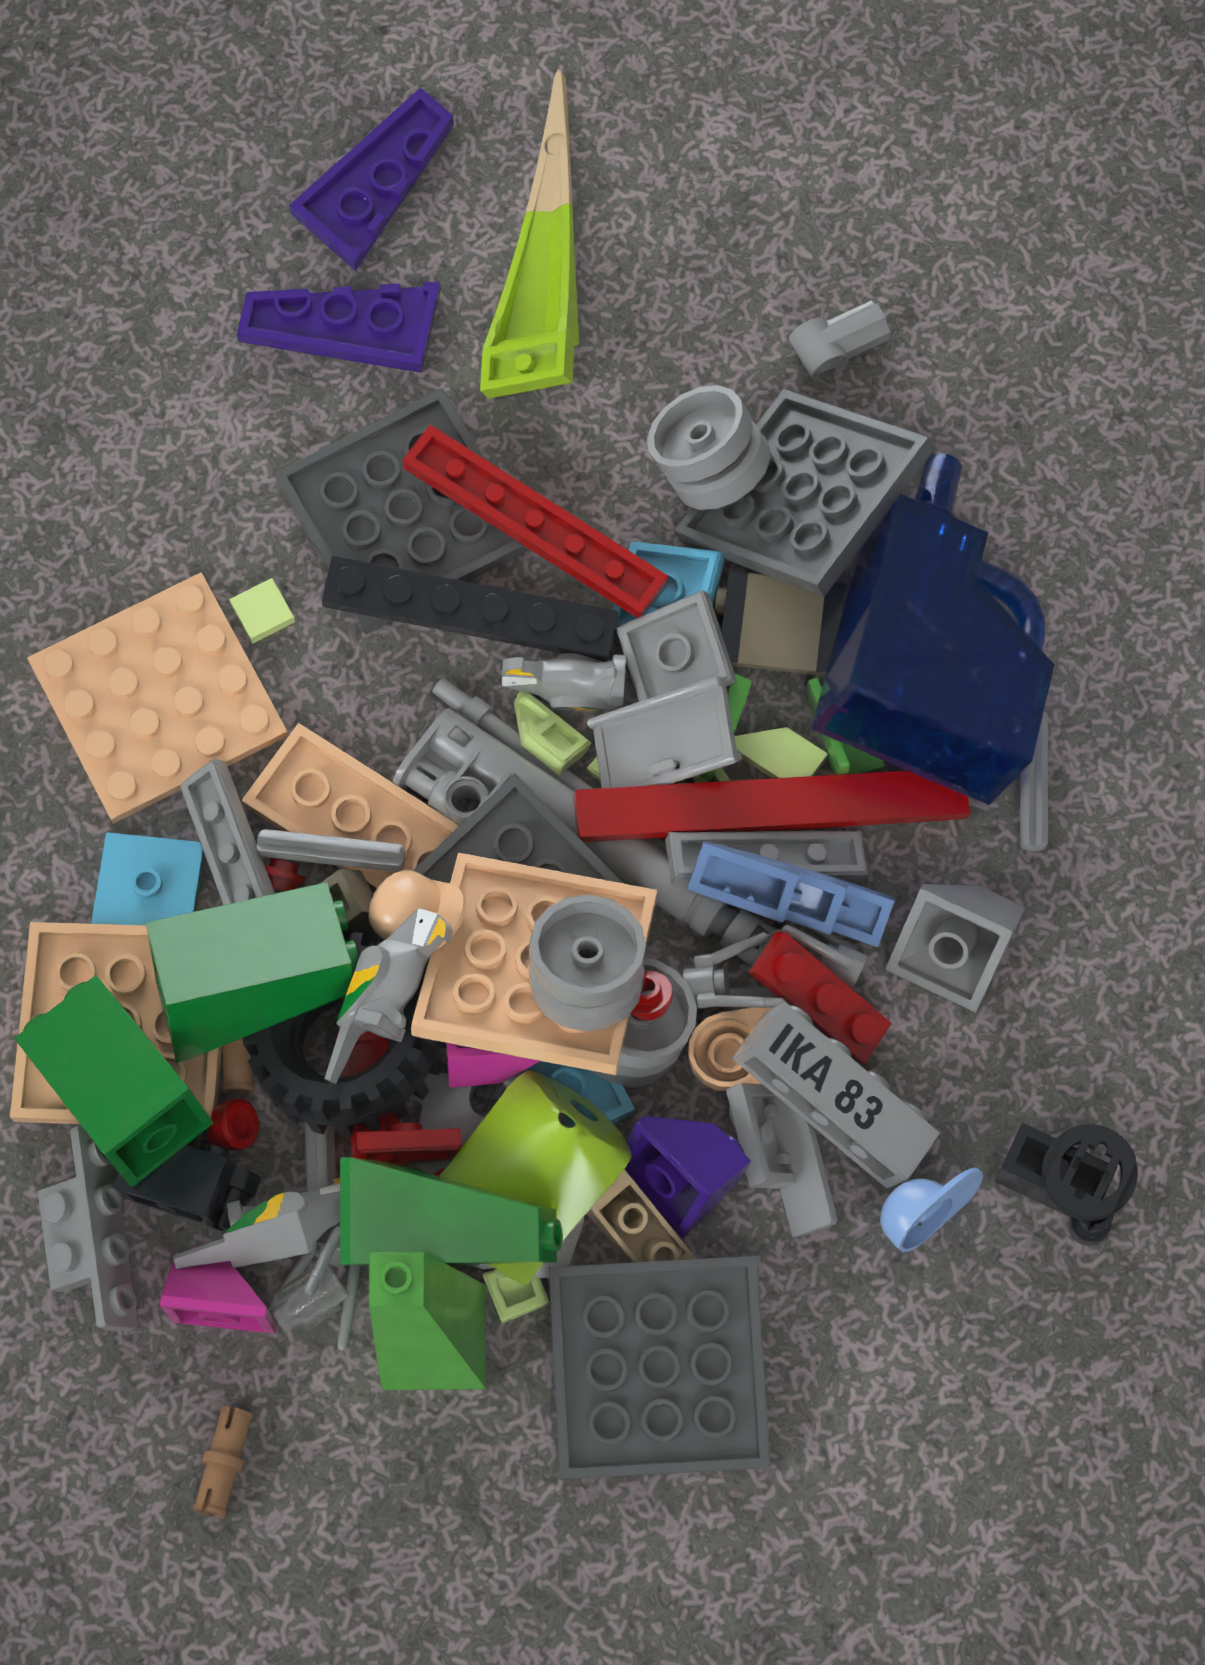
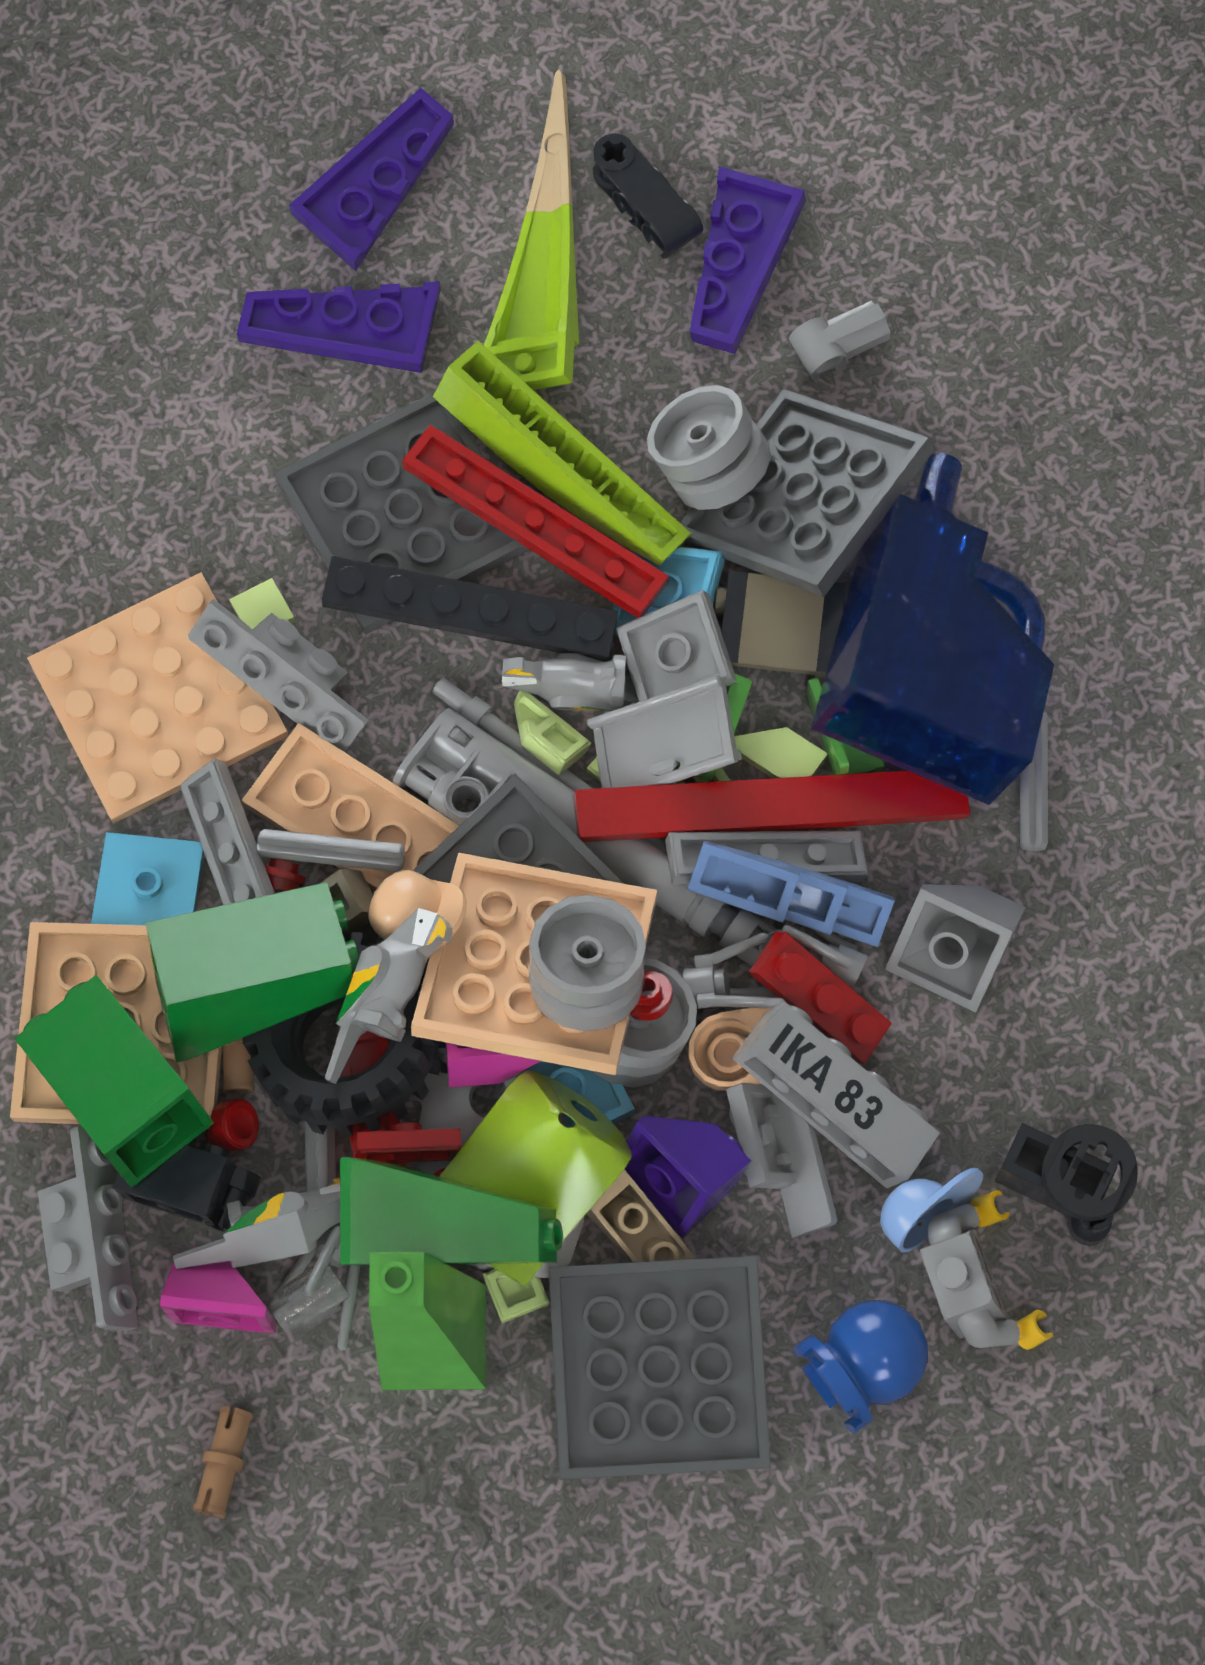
(282, 670): none -> light grey bracket
(554, 454): none -> lime slope
(644, 194): none -> black piece
(743, 247): none -> dark purple wing
(869, 1358): none -> blue tile
(966, 1283): none -> light grey torso

